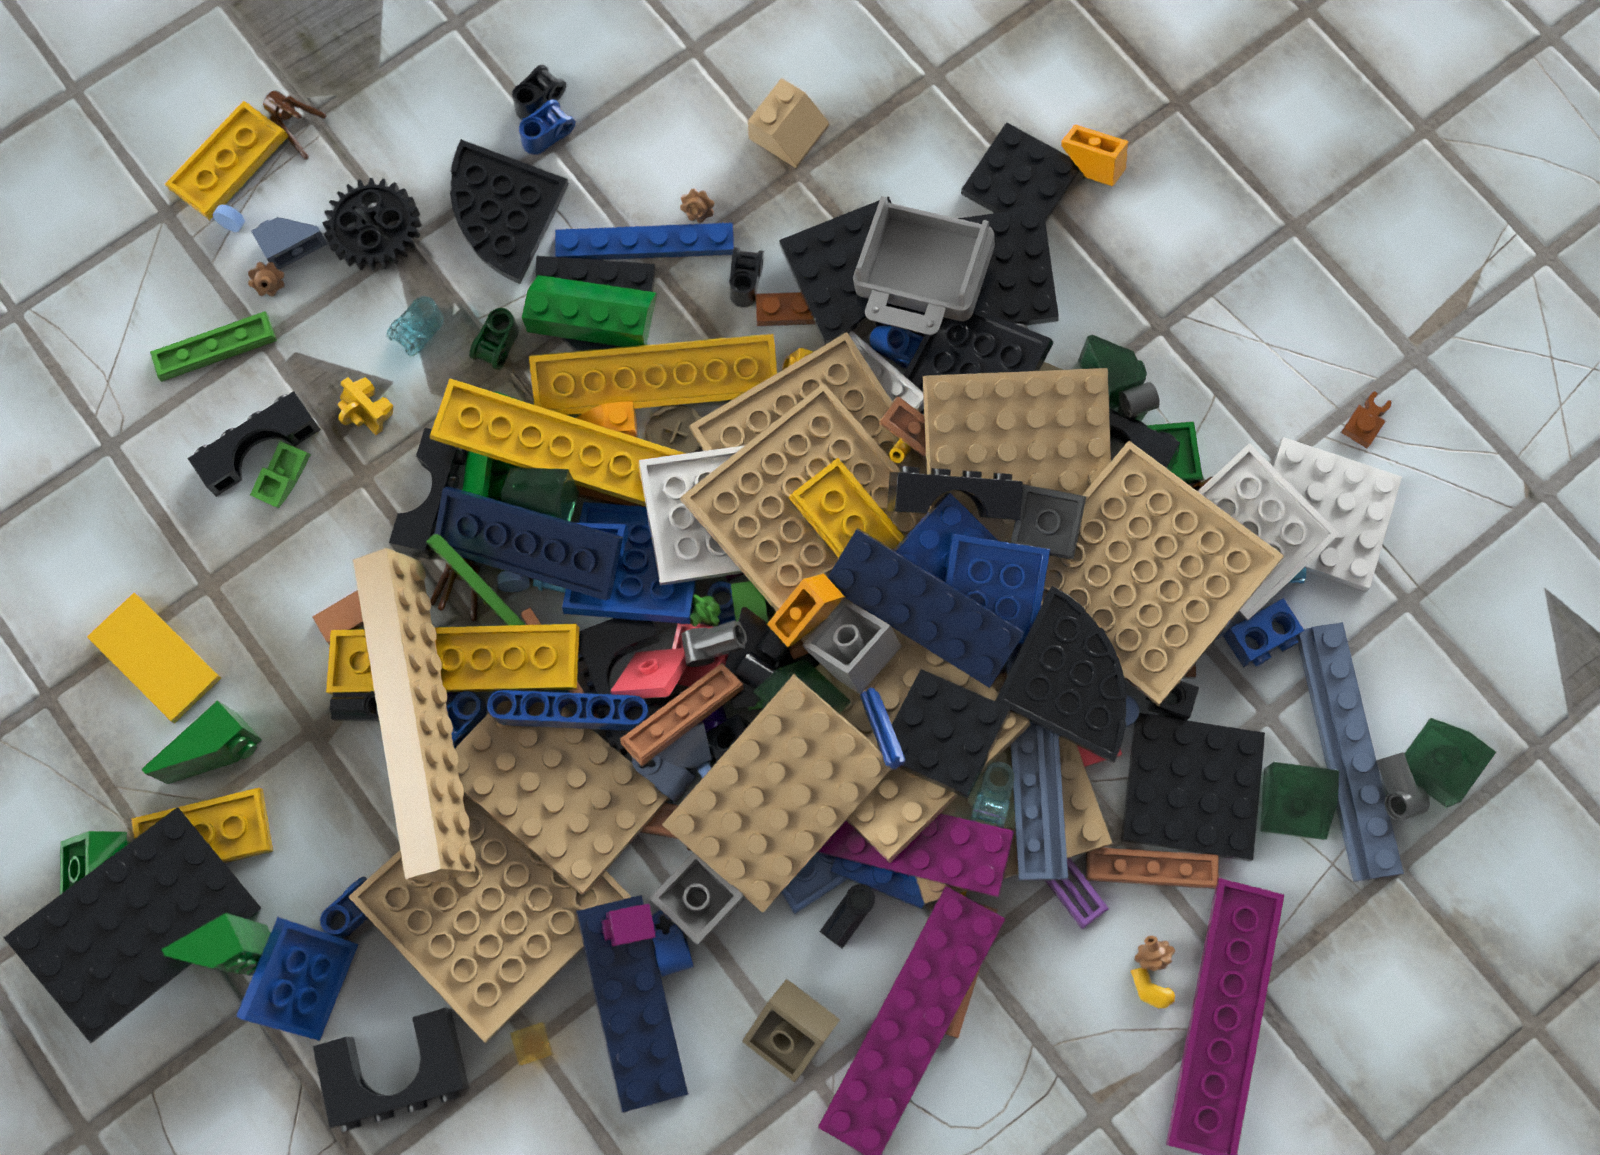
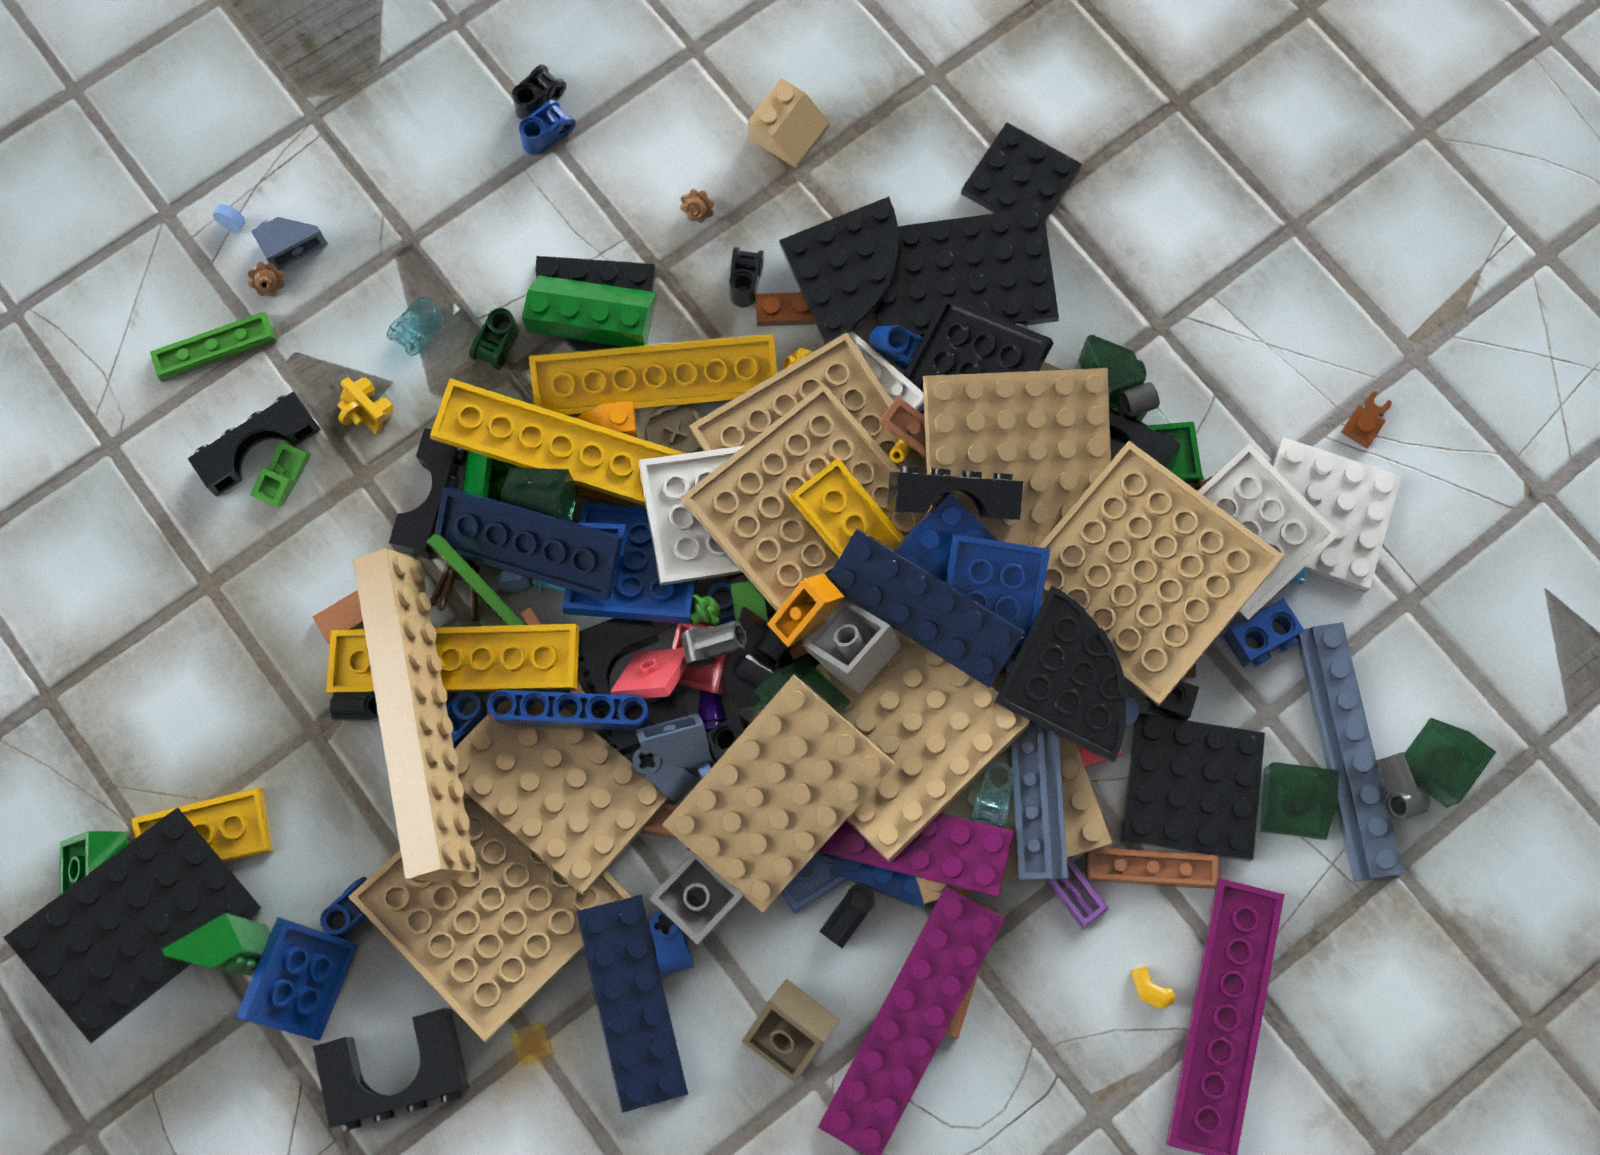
(154, 657): yellow tile -> none
(209, 743): green slope -> none
(226, 159): yellow tile -> none
(283, 109): reddish brown plant -> none
(353, 241): black gear -> none
(502, 206): black plate -> none
(628, 925): magenta brick -> none
(645, 241): blue plate -> none
(681, 714): nougat tile -> none
(882, 728): blue axle -> none
(922, 265): light grey piece -> none
(947, 732): black plate -> none
(1049, 520): dark grey tile -> none
(1096, 154): light orange slope -> none
(1154, 954): medium nougat plant -> none

